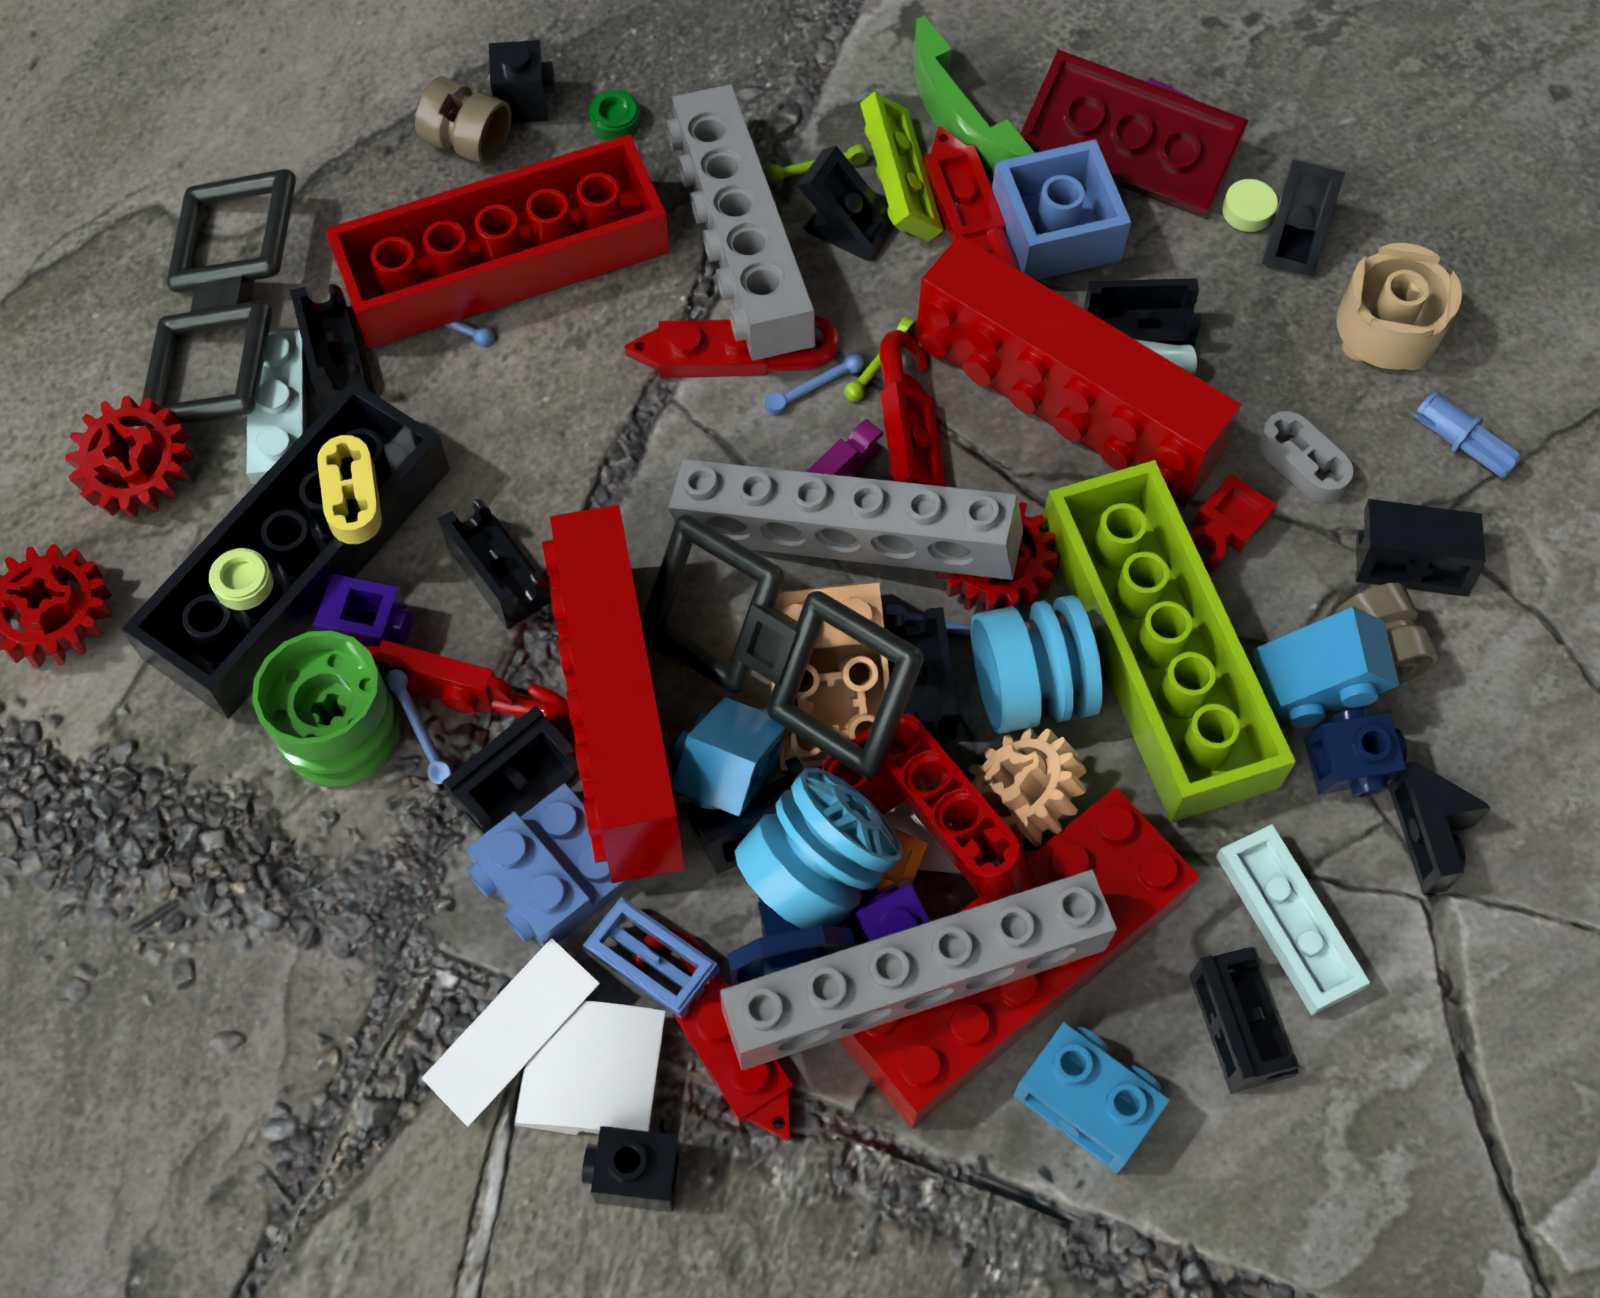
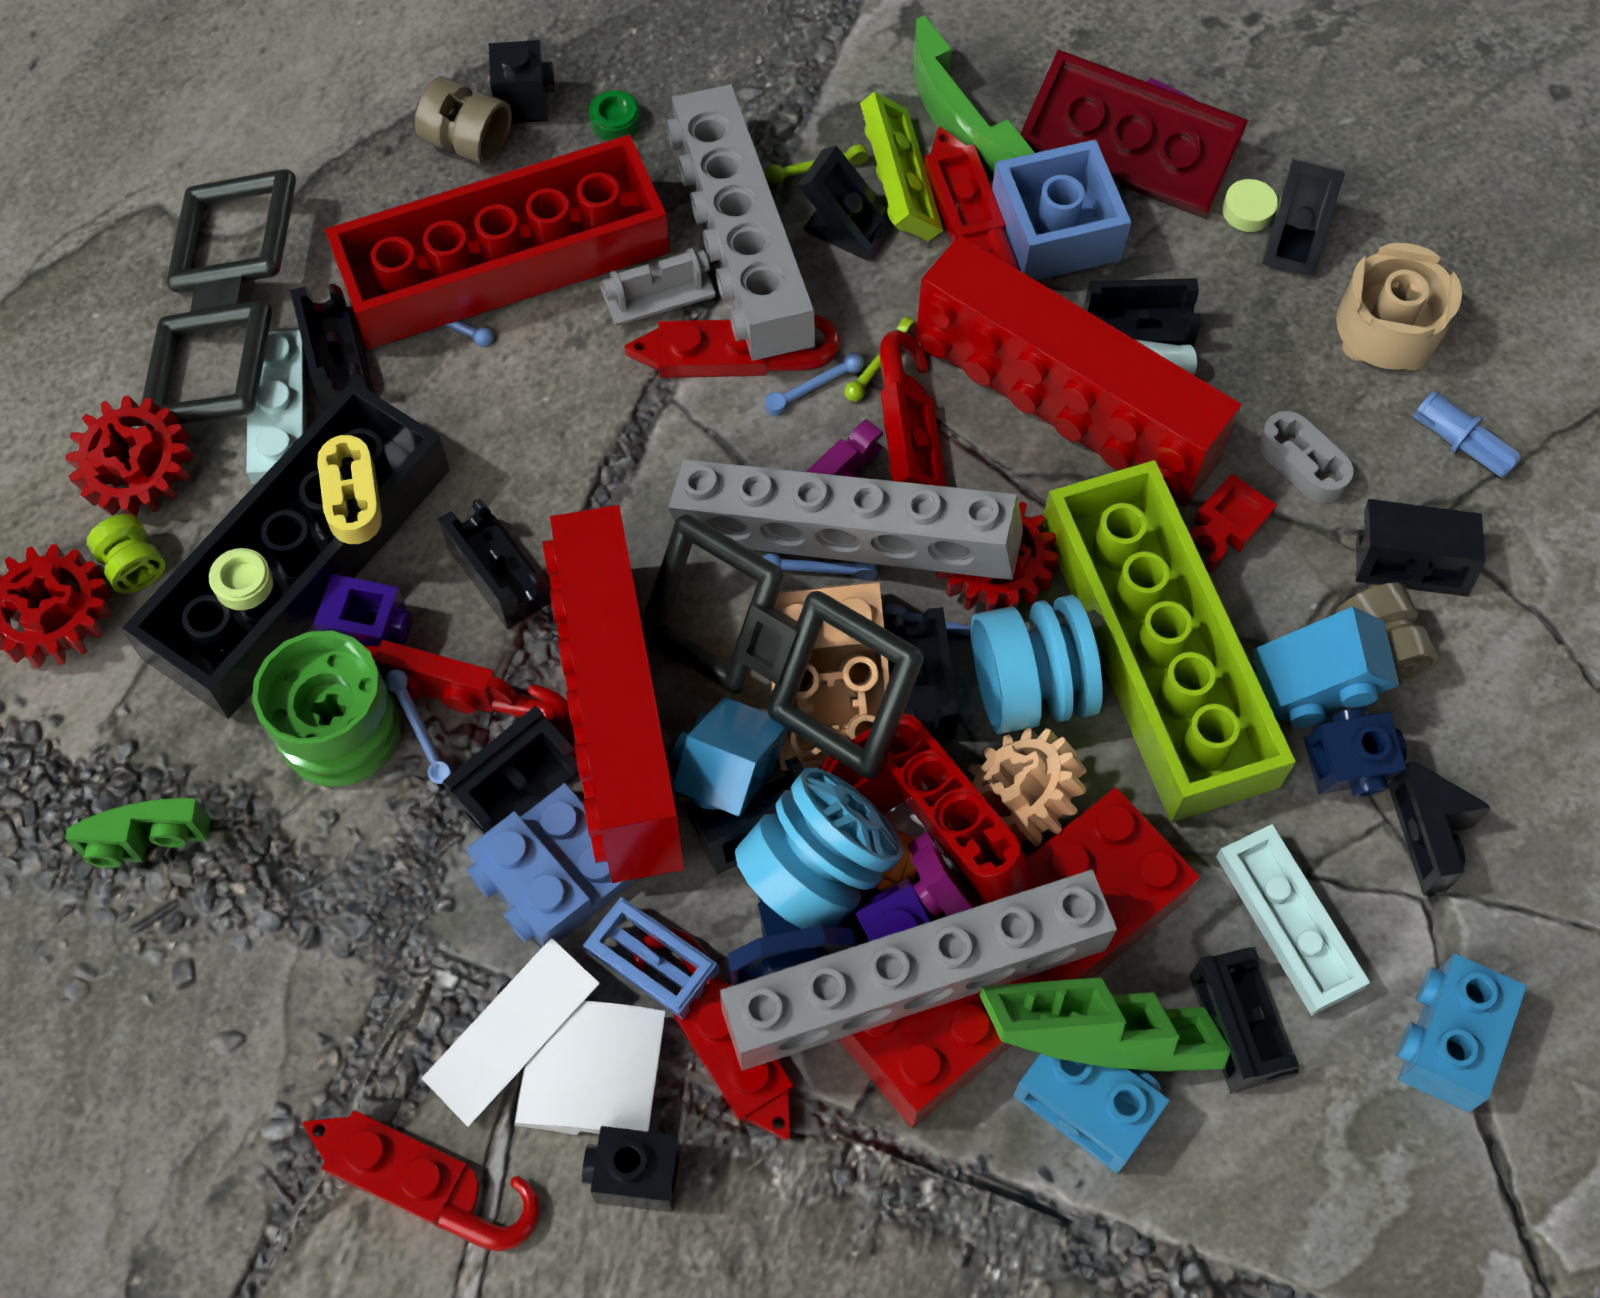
(123, 549): none -> lime wheel
(124, 831): none -> bright green slope
(417, 1179): none -> red plate
(657, 288): none -> light grey hinge
(861, 570): none -> medium blue hinge
(939, 885): none -> magenta plate
(1090, 1026): none -> bright green slope
(1460, 1032): none -> dark azure brick

